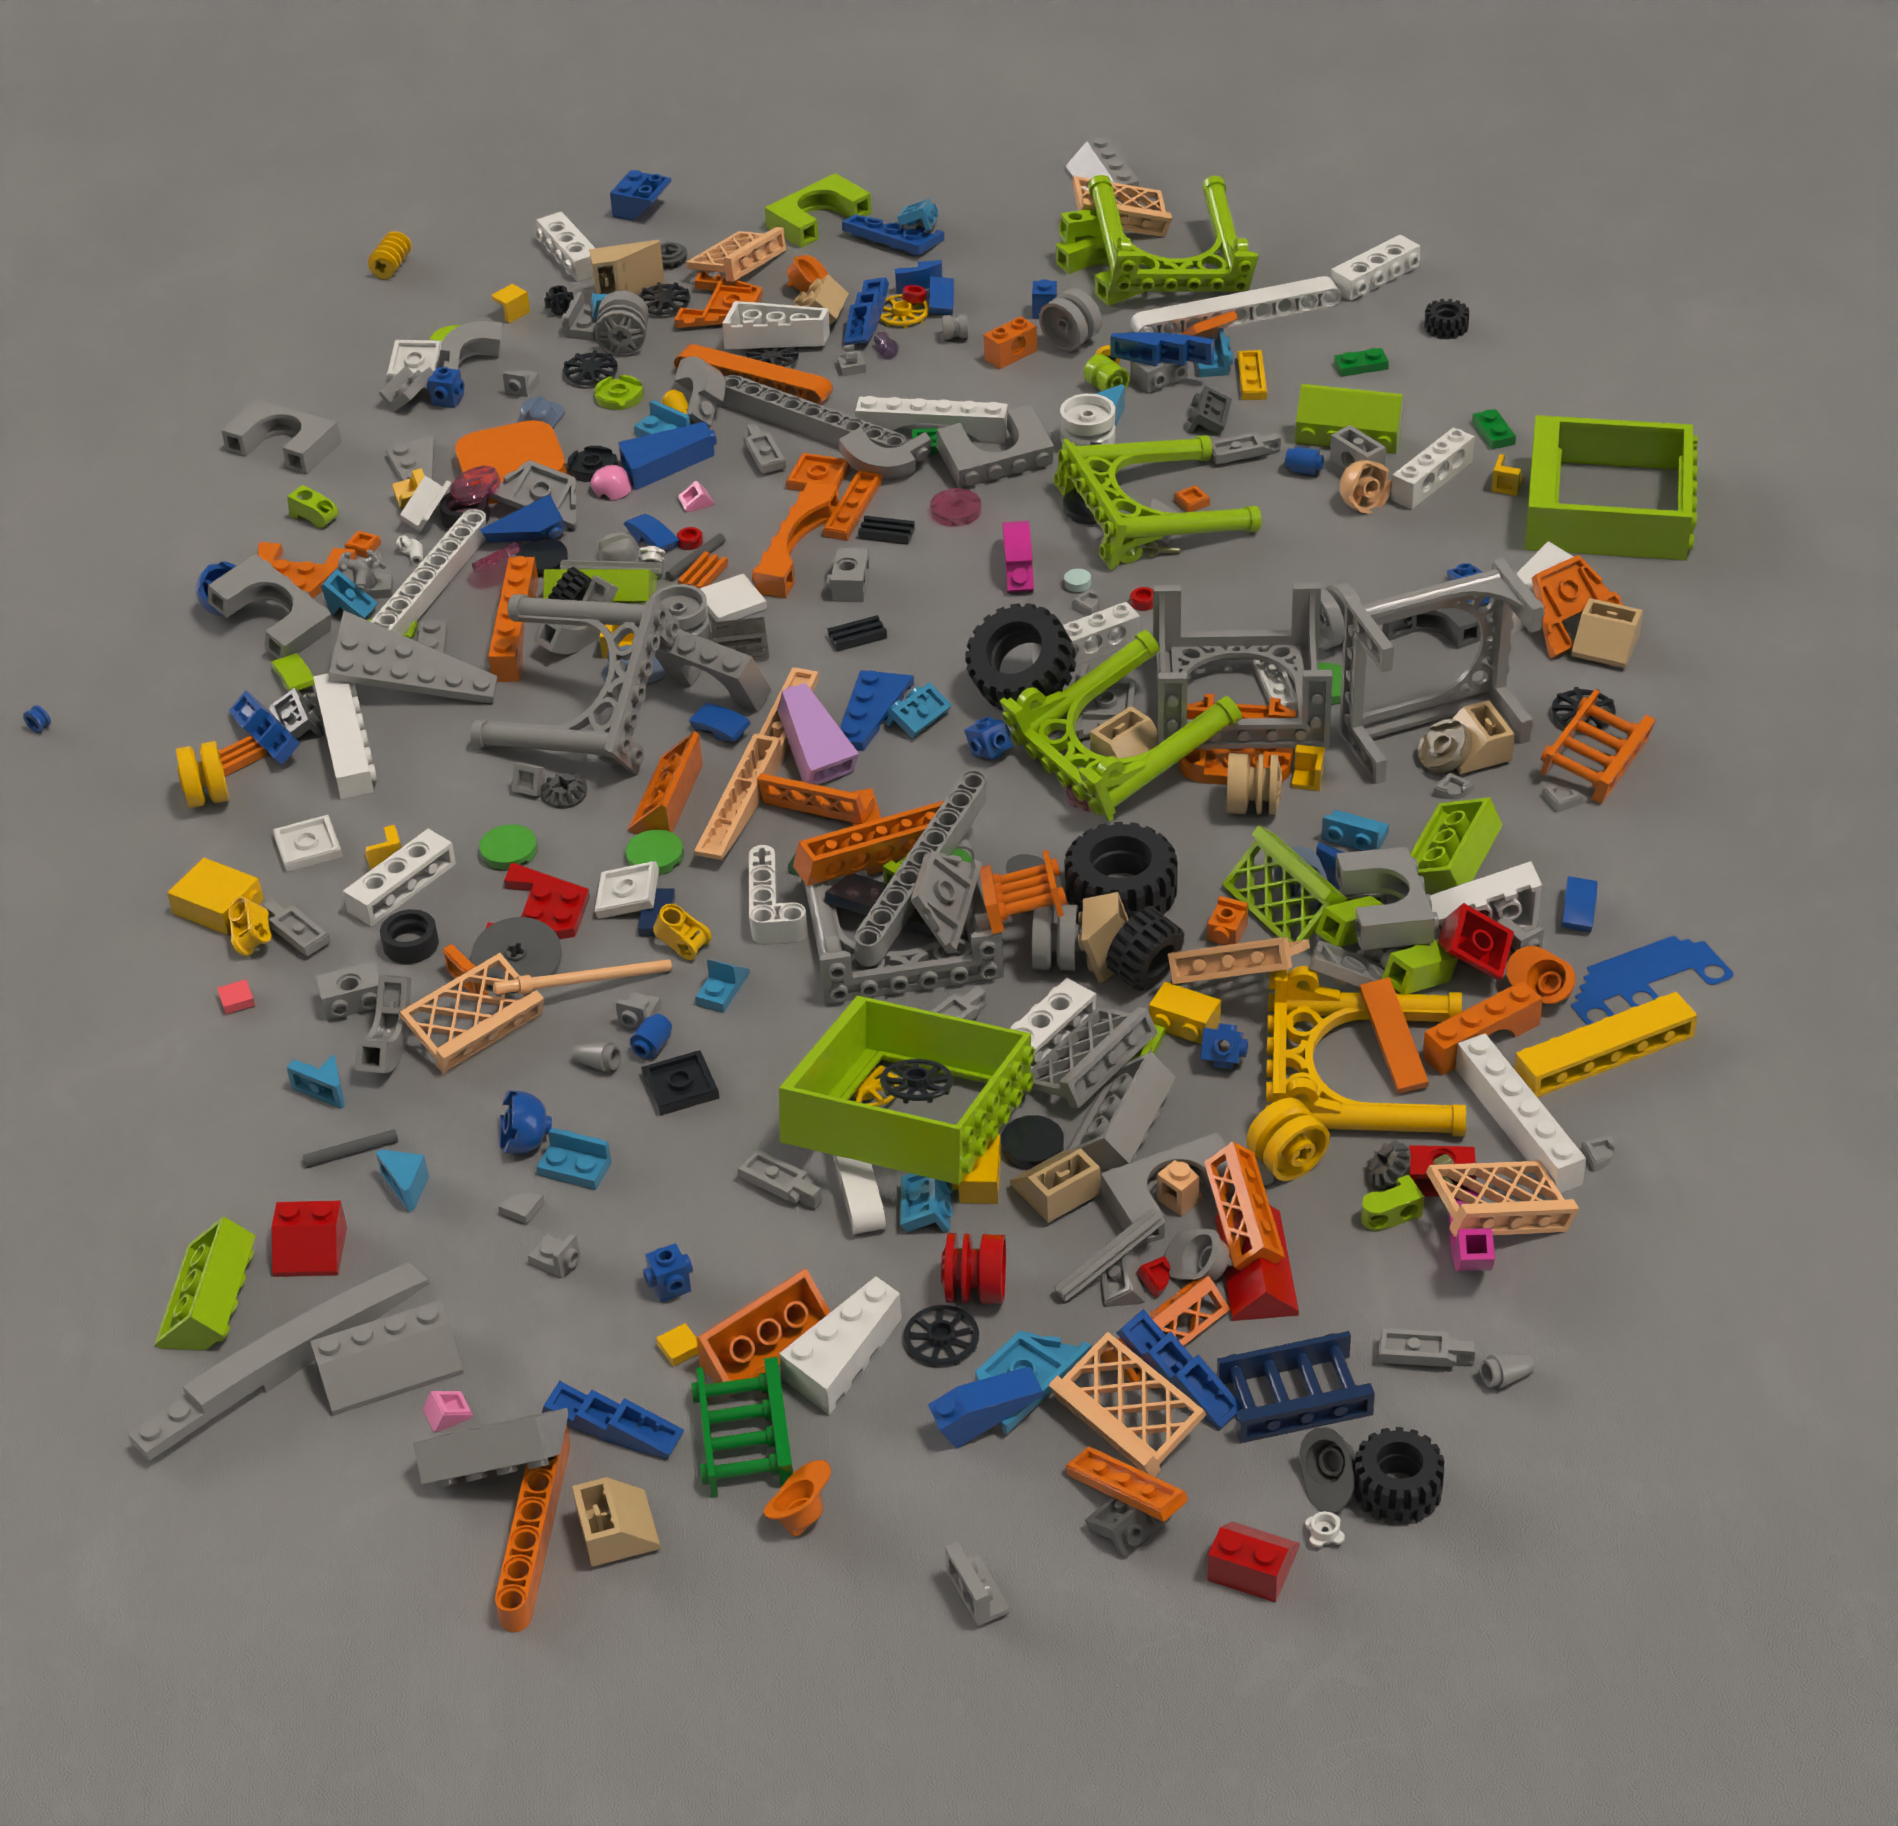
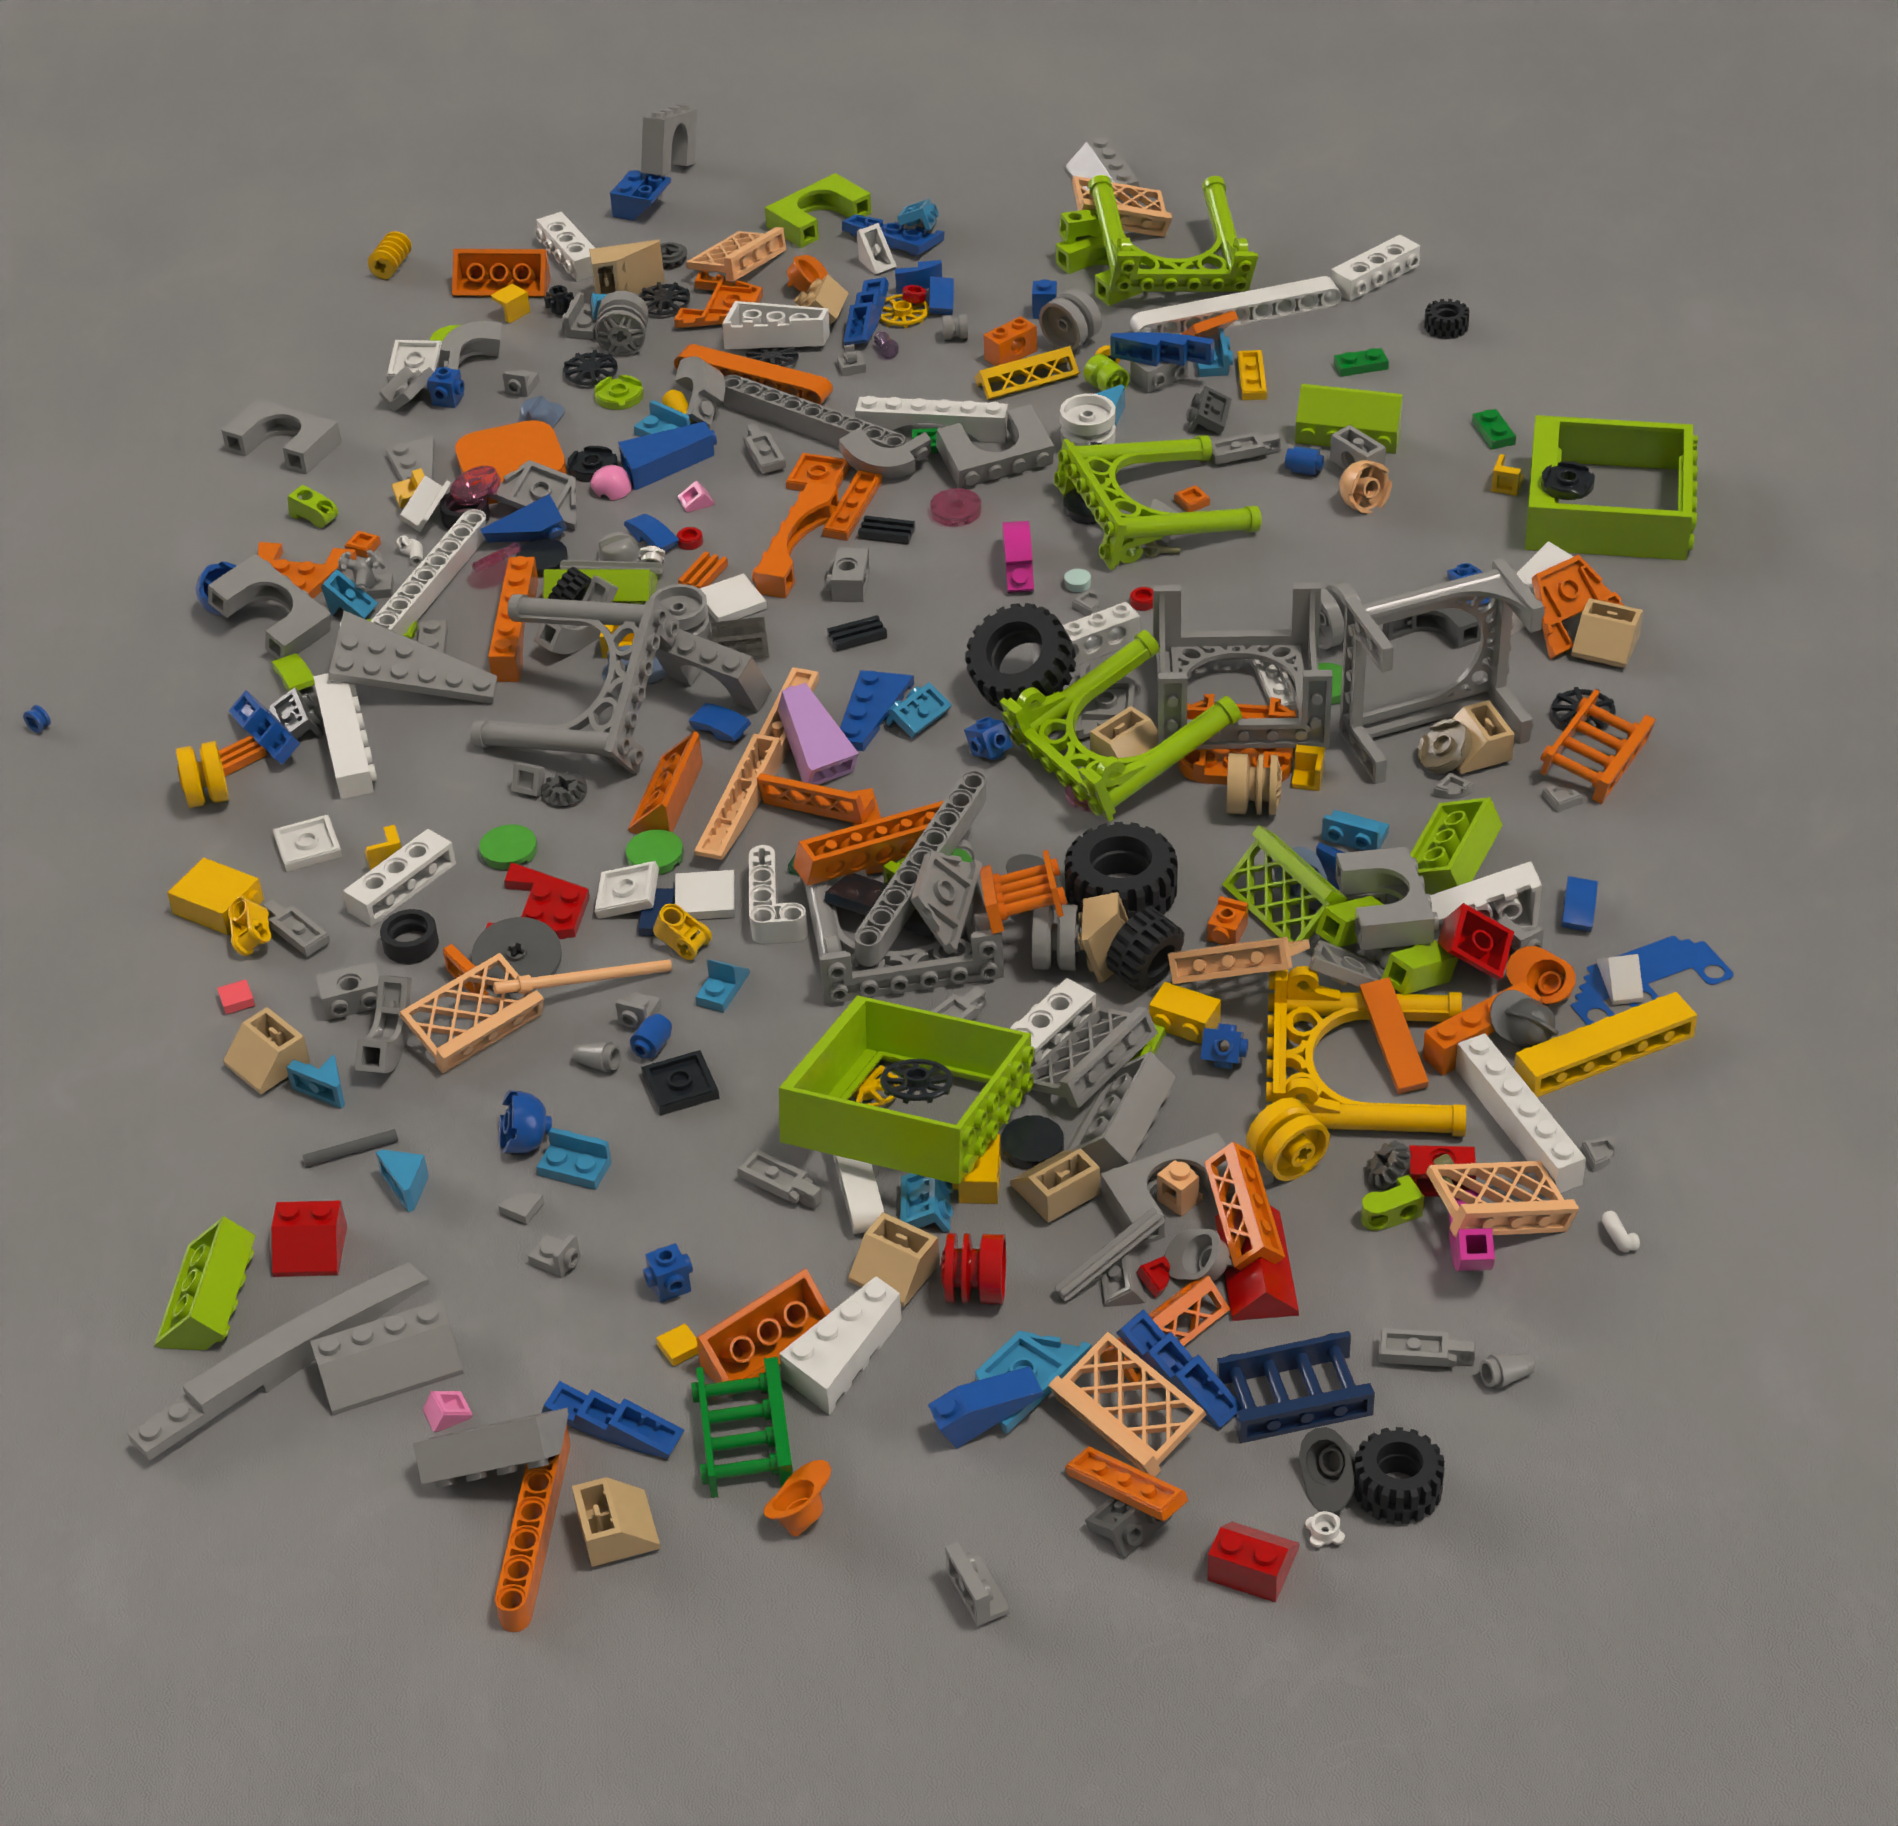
(264, 1050): none -> tan slope
(490, 270): none -> orange slope
(668, 139): none -> light grey arch
(685, 564): dark grey bar -> none
(706, 894): none -> white tile
(874, 250): none -> white slope
(897, 1255): none -> tan slope
(941, 1336): black wheel -> none
(1026, 367): none -> yellow fence
(1432, 468): white brick -> none
(1522, 1019): none -> dark grey piece
(1556, 485): none -> black tile
(1617, 1232): none -> white arm
(1622, 978): none -> white slope

